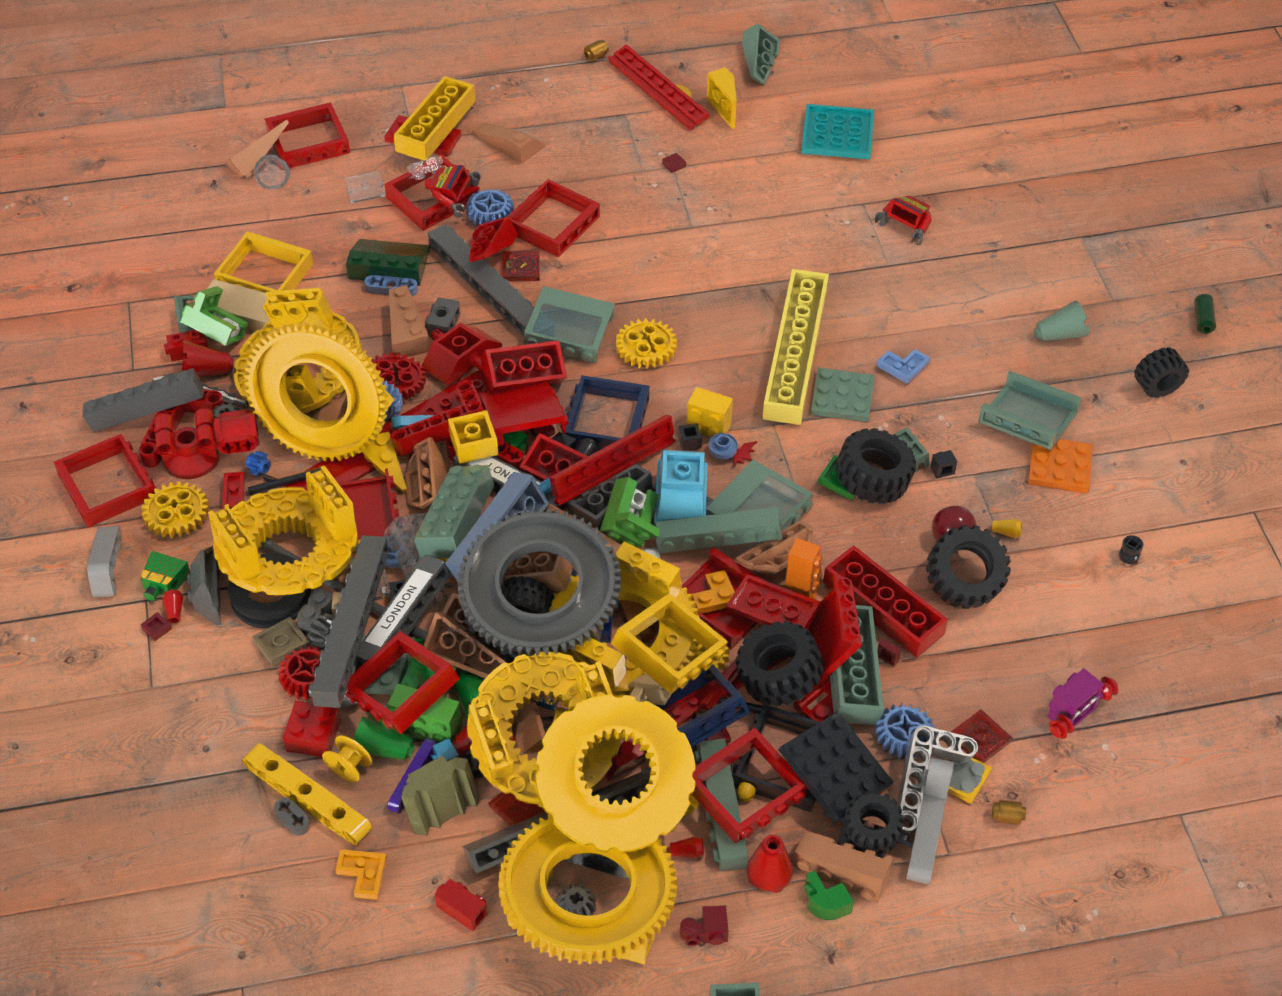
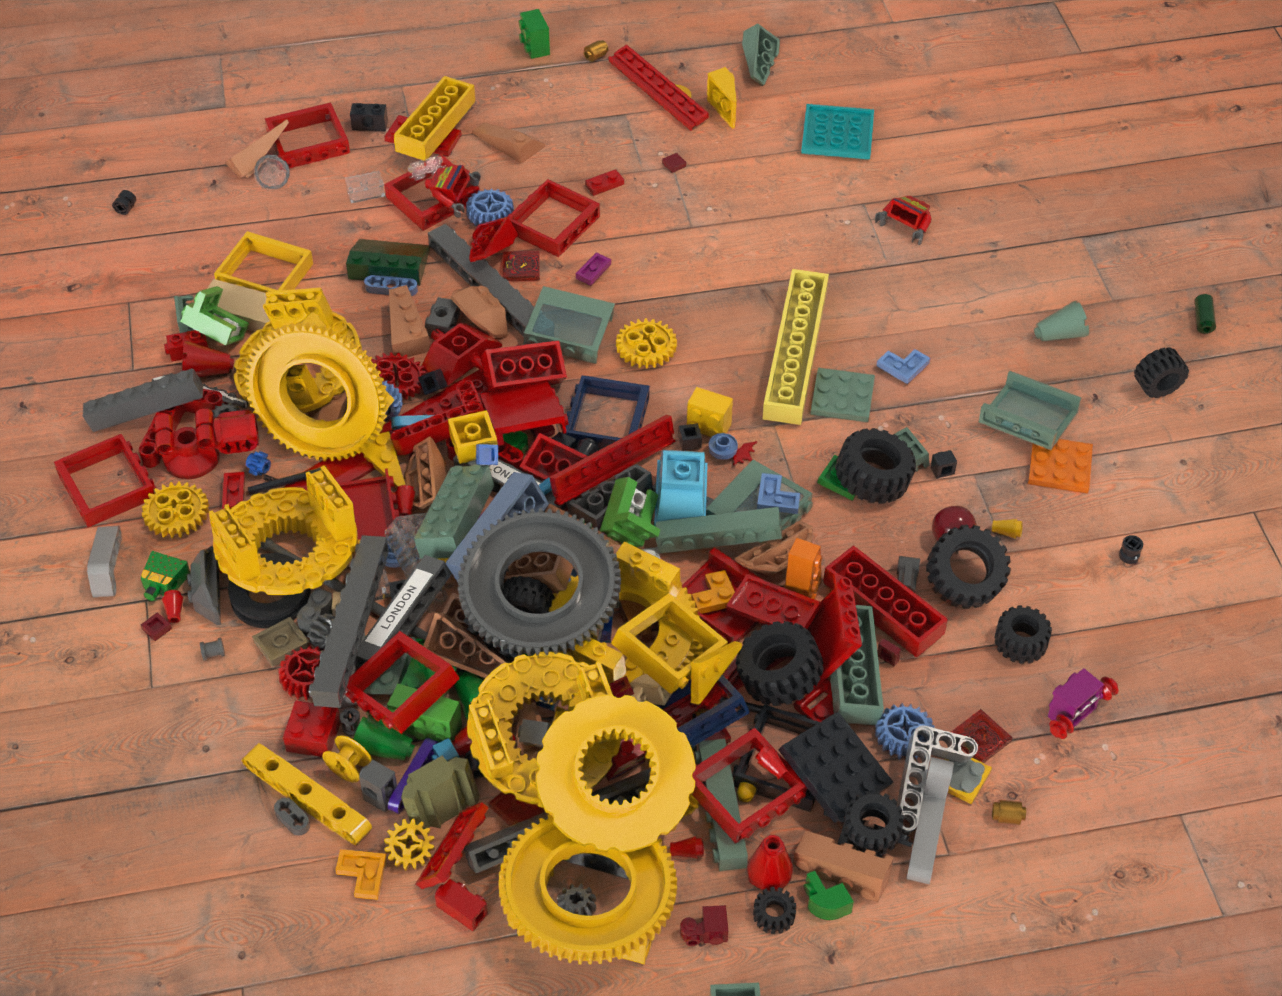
(124, 202): none -> black wheel
(212, 649): none -> dark grey bush
(347, 722): none -> dark grey bush
(368, 117): none -> black brick
(377, 784): none -> dark grey brick
(400, 844): none -> yellow gear
(405, 498): none -> red cone
(432, 381): none -> black plate
(451, 847): none -> red plate
(482, 309): none -> nougat wedge
(486, 454): none -> plate
(532, 732): none -> dark grey brick
(534, 33): none -> green brick
(593, 269): none -> magenta plate
(604, 182): none -> red plate
(621, 687): none -> dark red tile
(709, 669): none -> yellow wing
(771, 496): none -> medium blue plate
(771, 762): none -> red cone
(777, 898): none -> black tyre
(908, 571): none -> dark grey piece
(1020, 647): none -> black tyre

